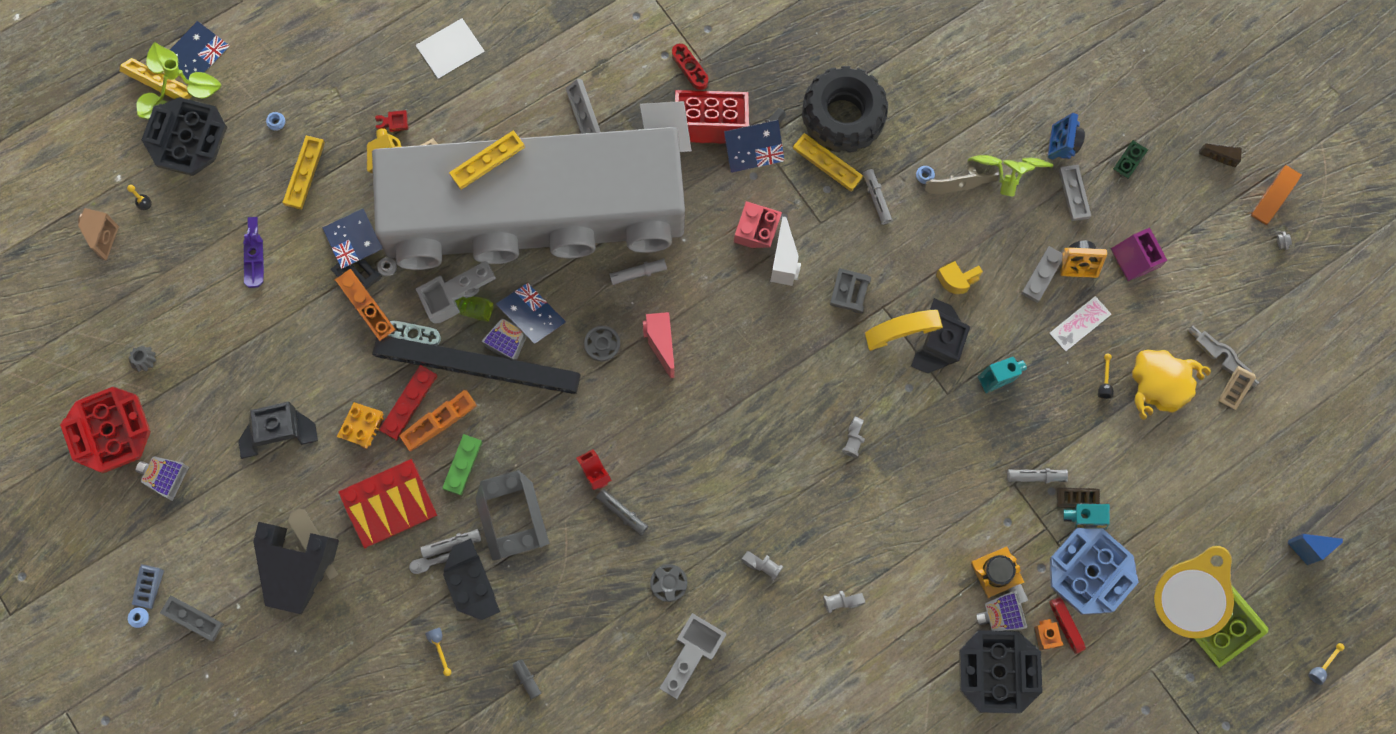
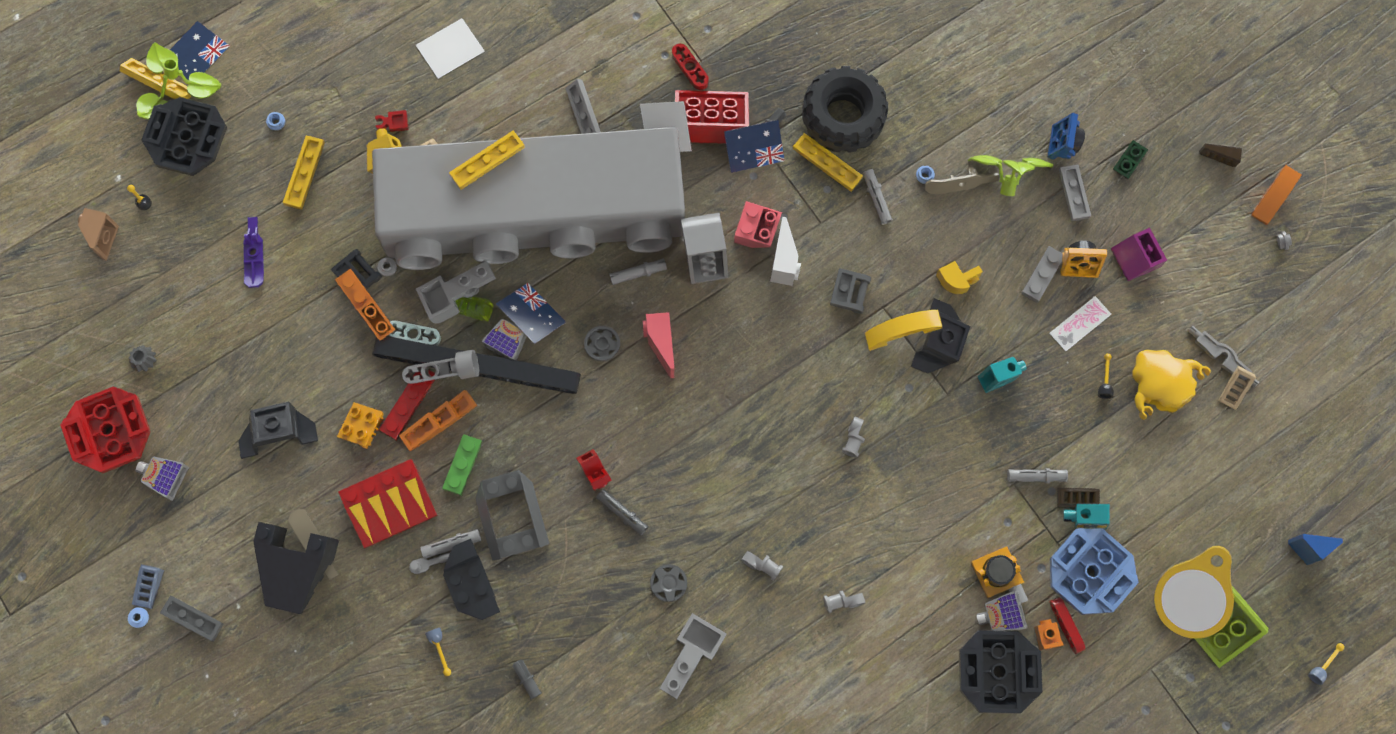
(352, 238): dark blue sticker -> none
(464, 364): none -> light grey beam
(705, 248): none -> light grey brick

